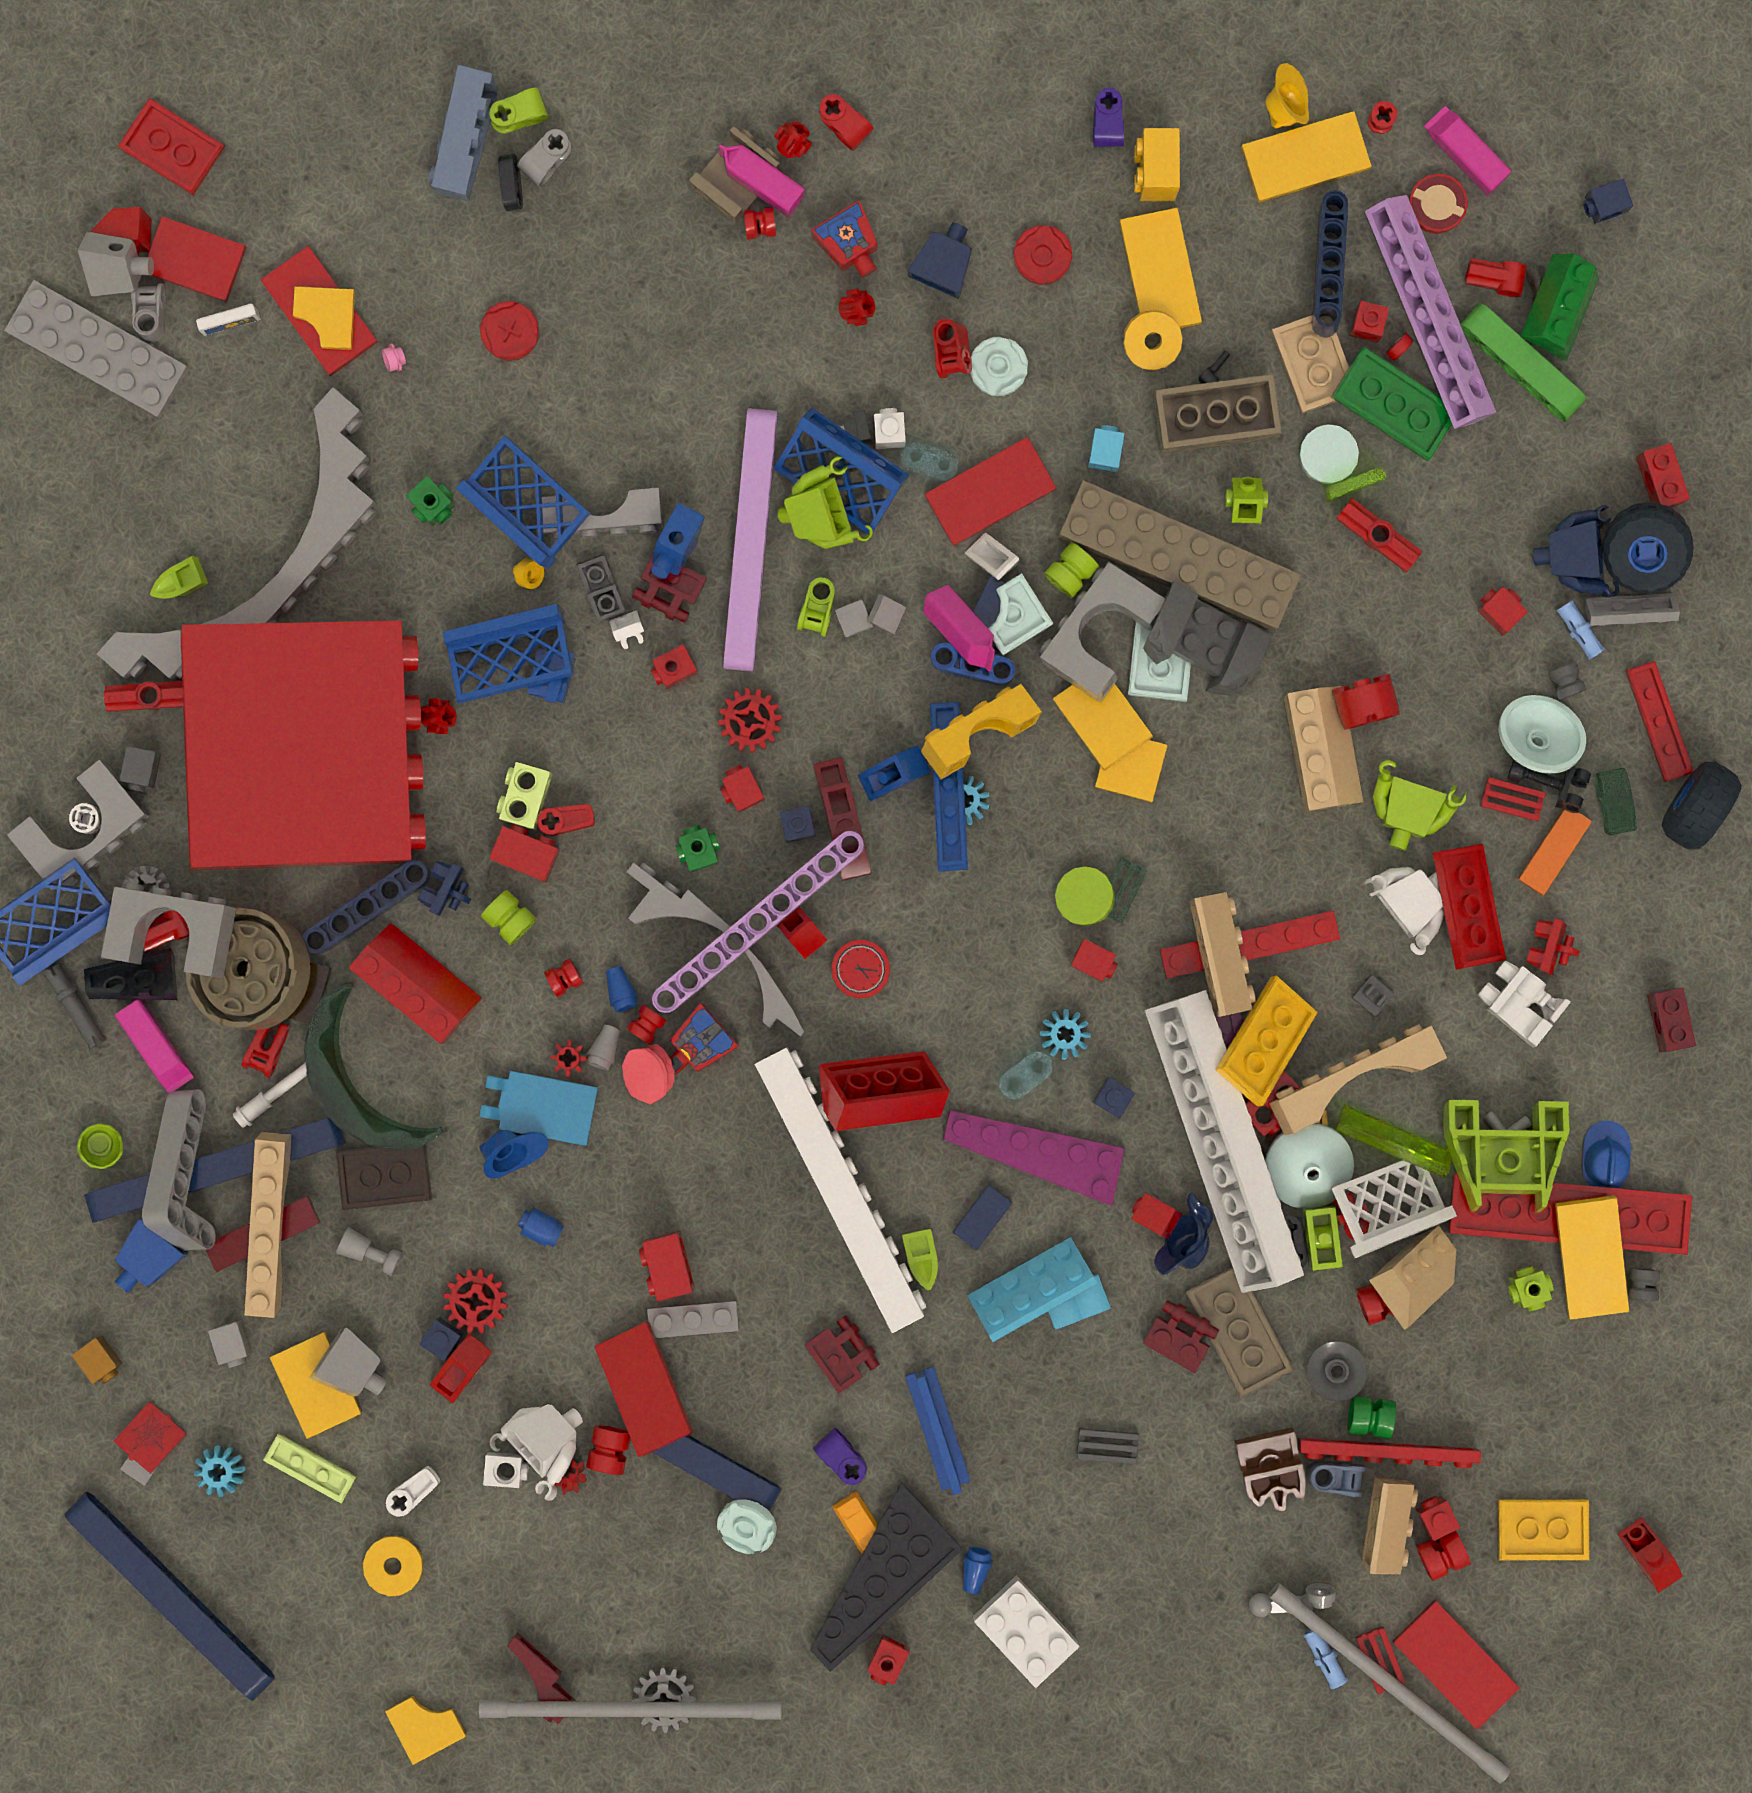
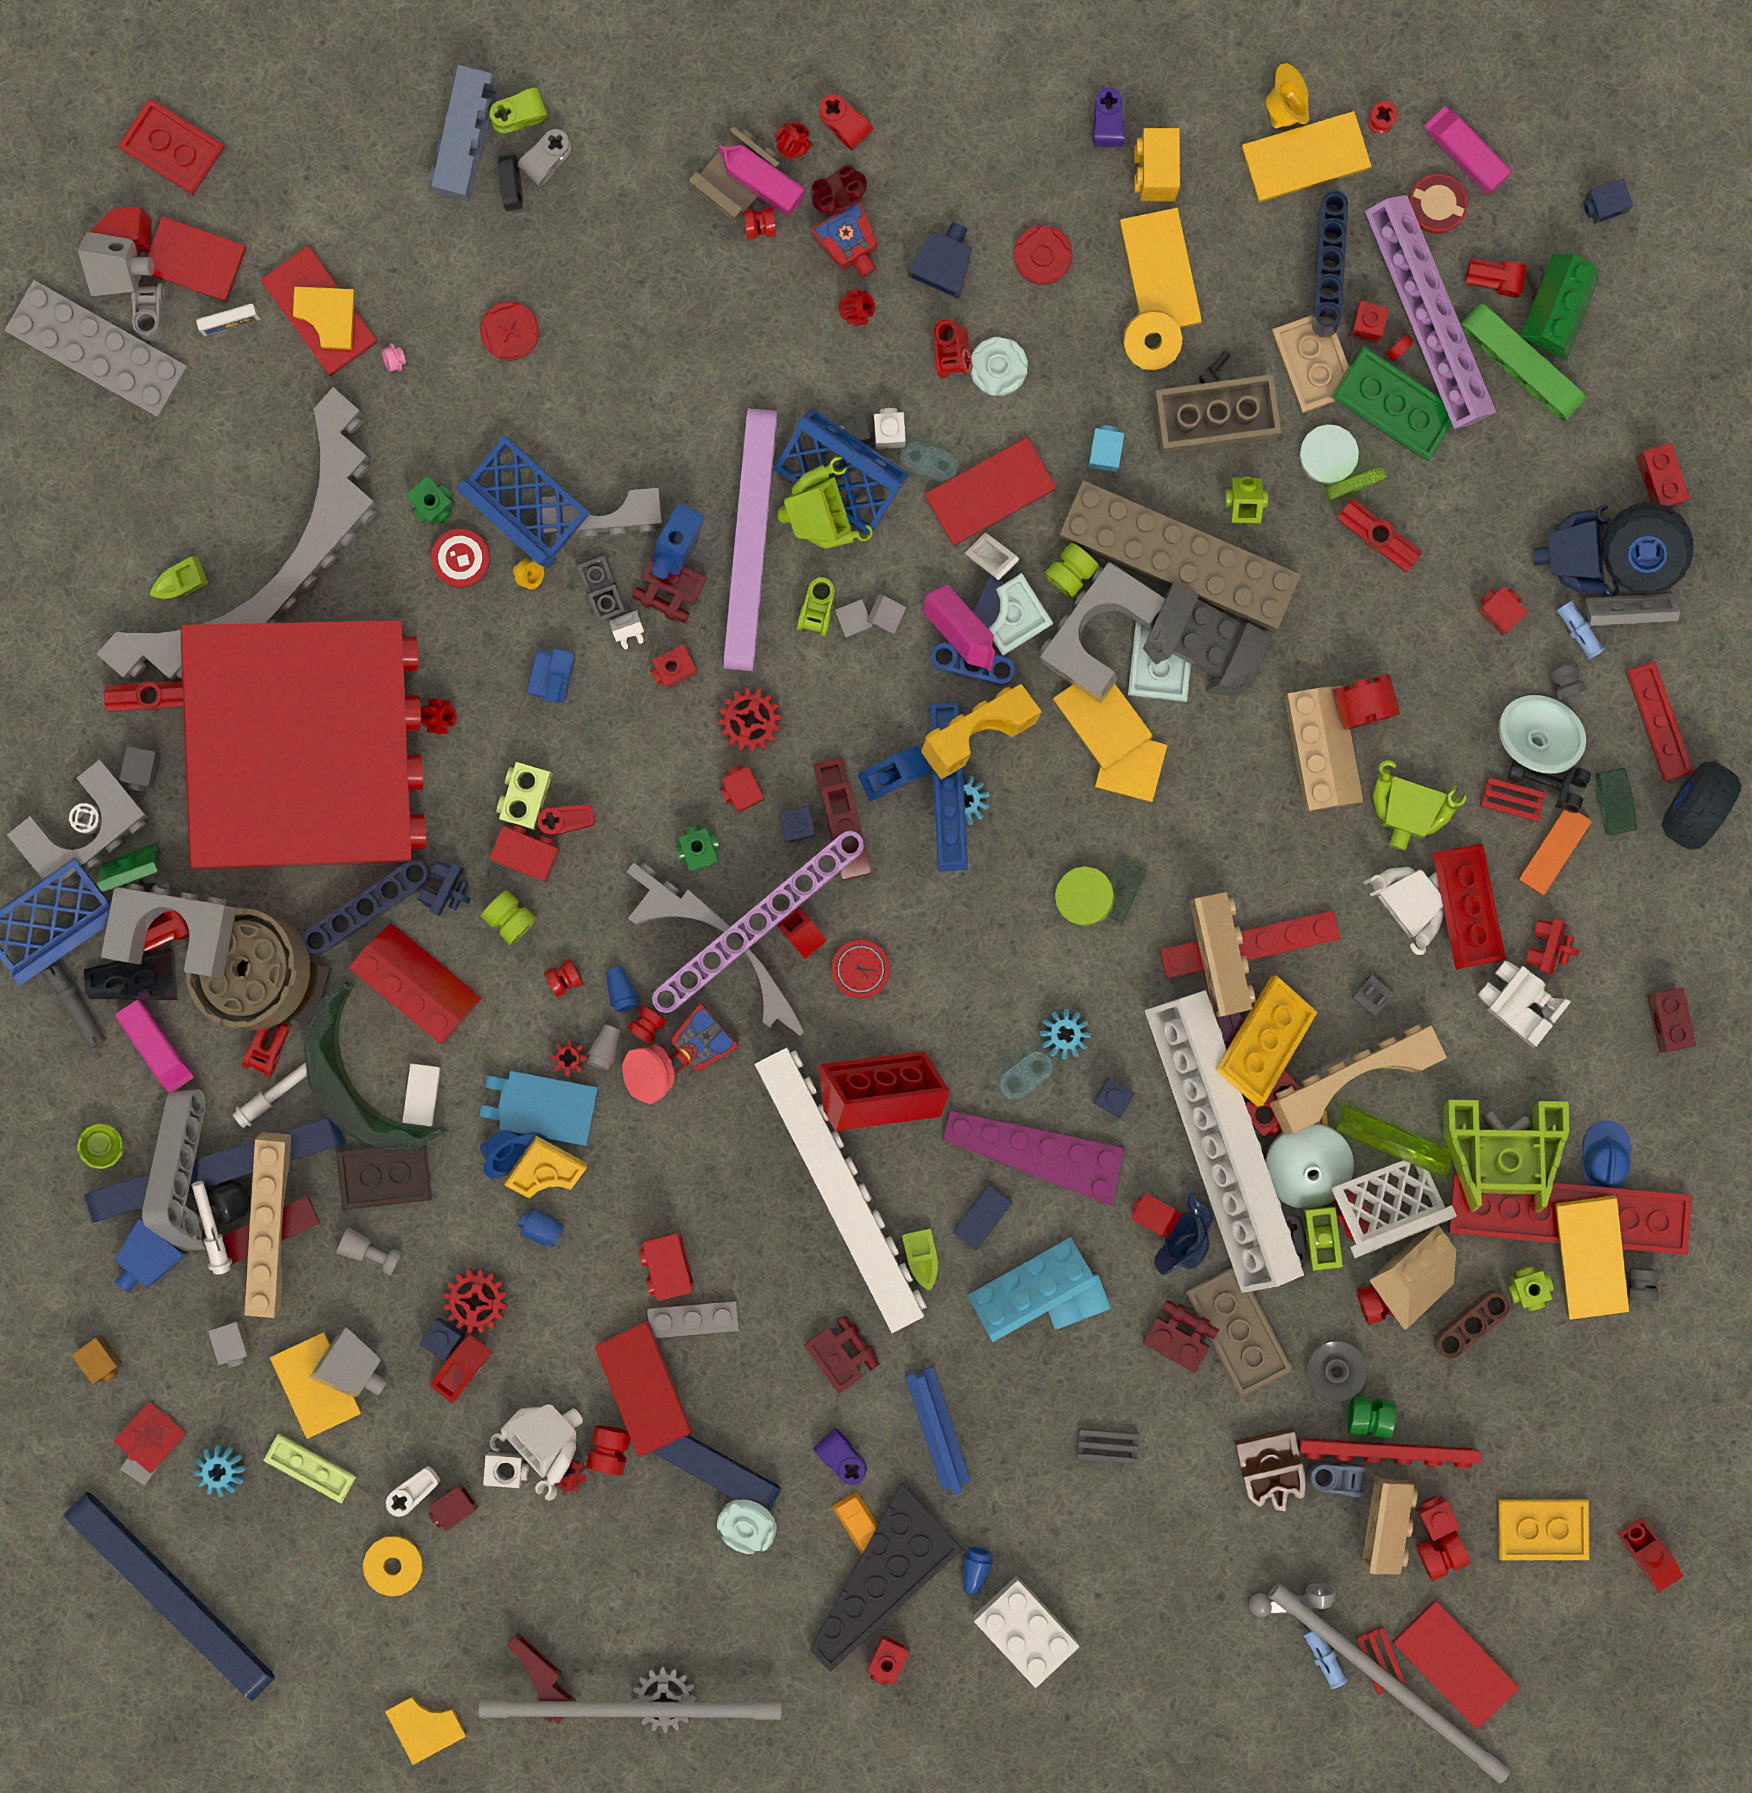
(129, 867): none -> green plate
(214, 1243): none -> white pin
(228, 1202): none -> black head
(421, 1094): none -> white tile
(452, 1507): none -> dark red brick
(460, 558): none -> red tile
(508, 629): blue fence -> none
(544, 1167): none -> yellow tile
(839, 190): none -> dark red dish
(1094, 961): red brick -> none
(1485, 1319): none -> reddish brown beam

